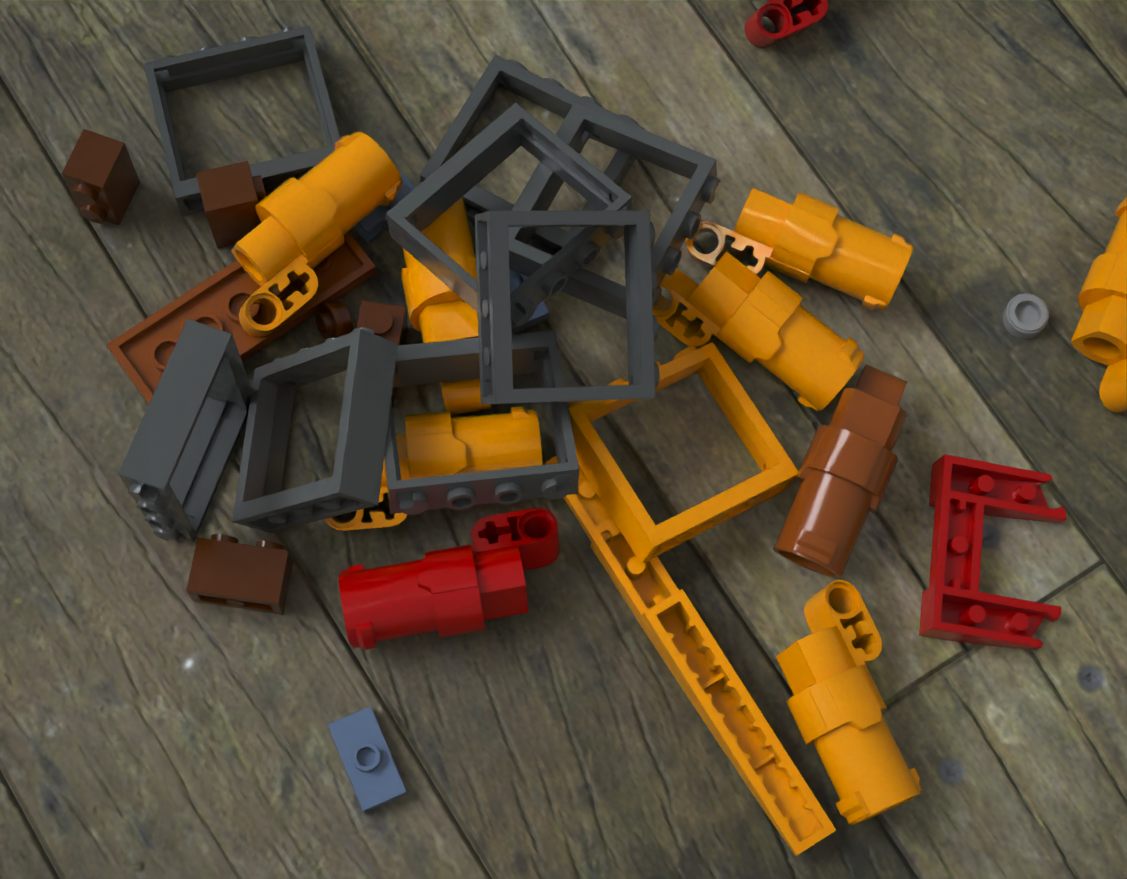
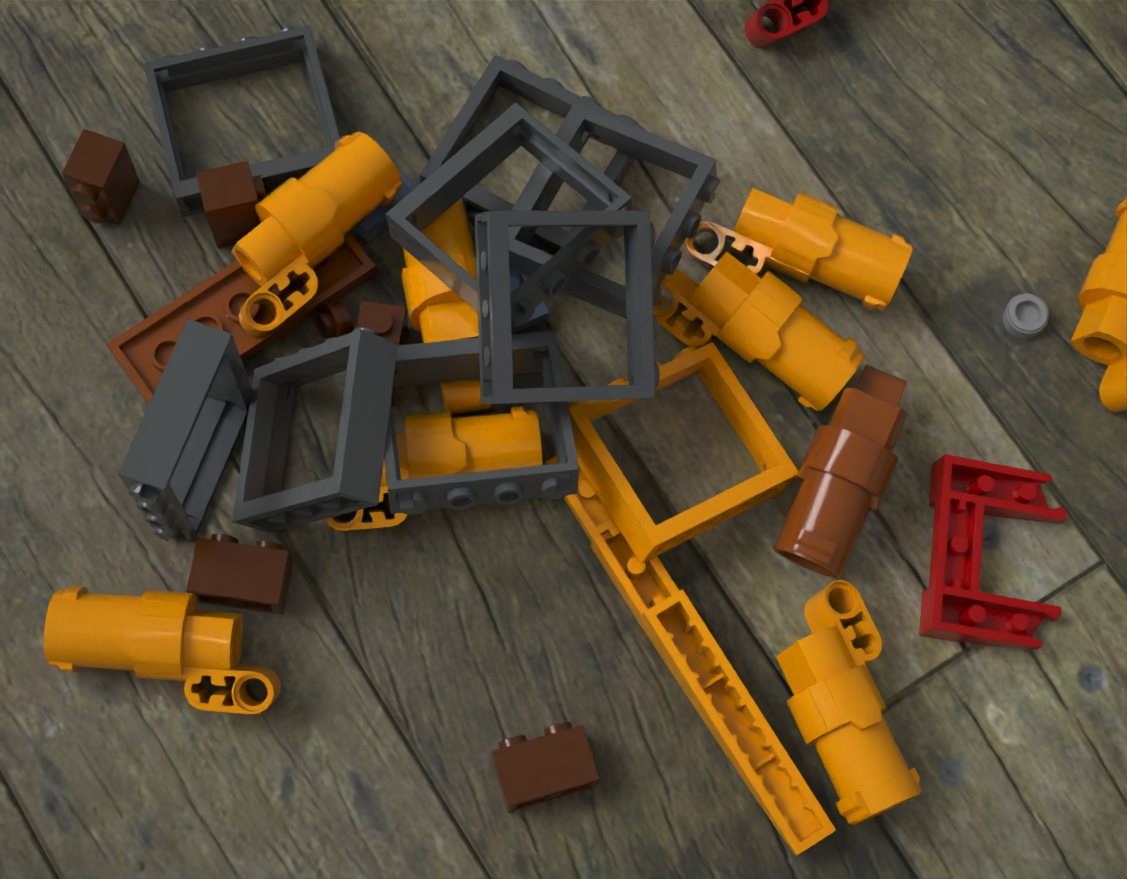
(158, 639): none -> light orange piece
(367, 759): sand blue plate -> none
(451, 586): red piece -> none
(544, 766): none -> reddish brown brick

